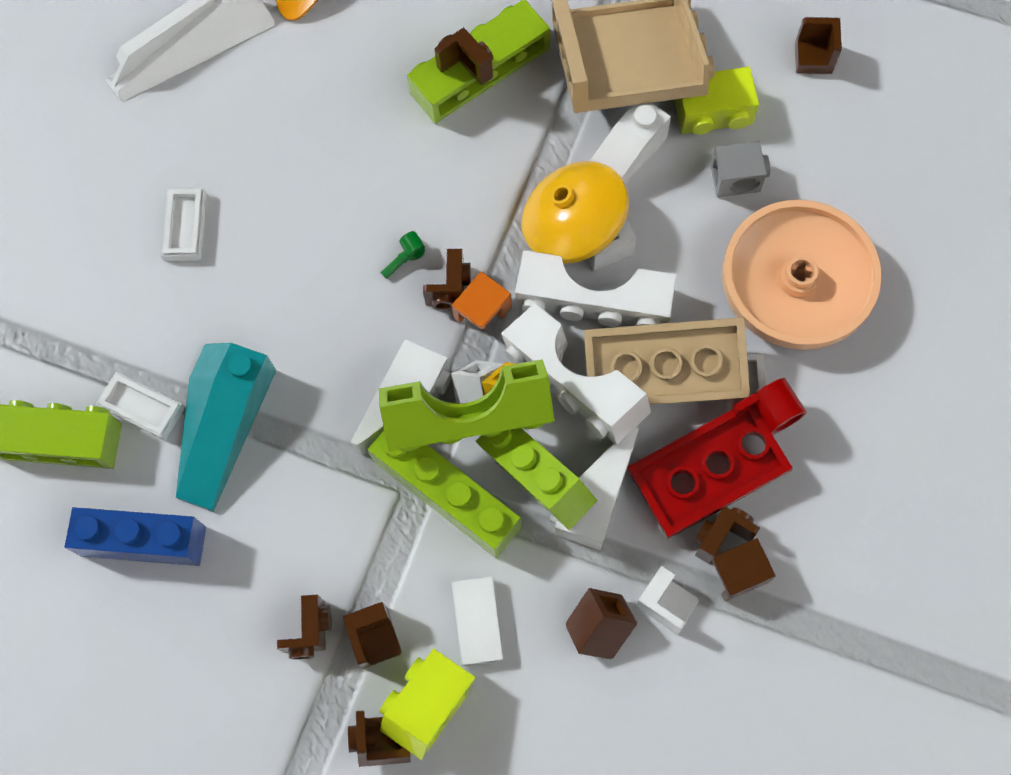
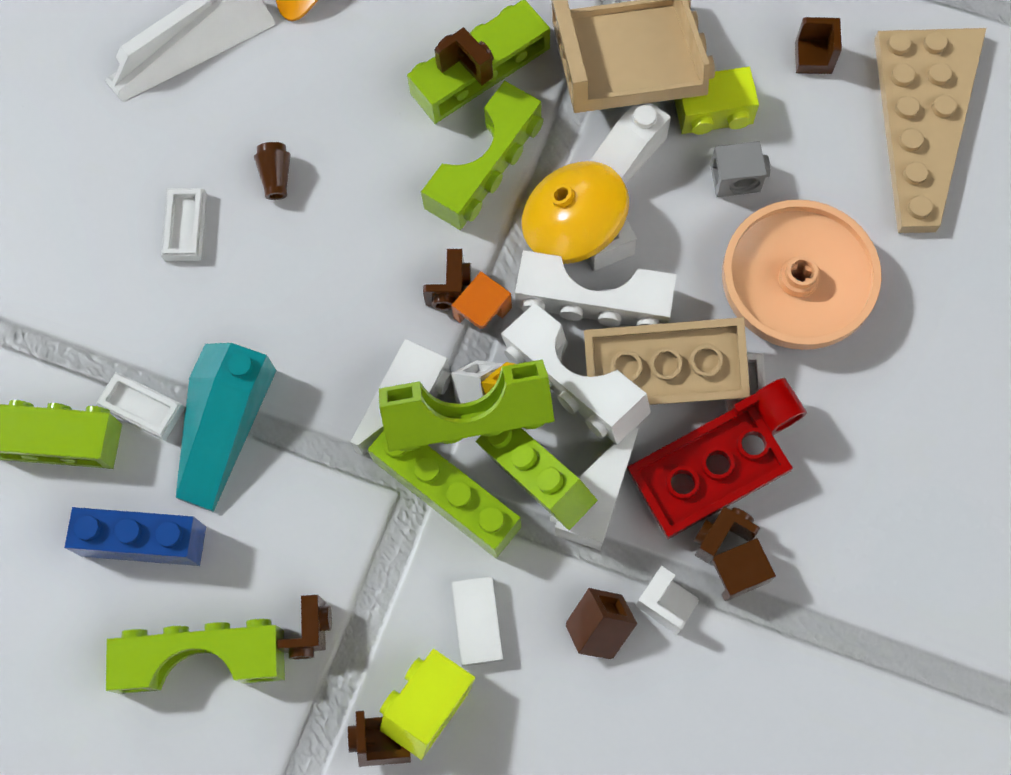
(143, 661): none -> lime arch
(273, 168): none -> reddish brown cone
(372, 635): reddish brown panel -> none
(413, 250): green hand -> none
(458, 190): none -> lime arch
(925, 101): none -> tan wing

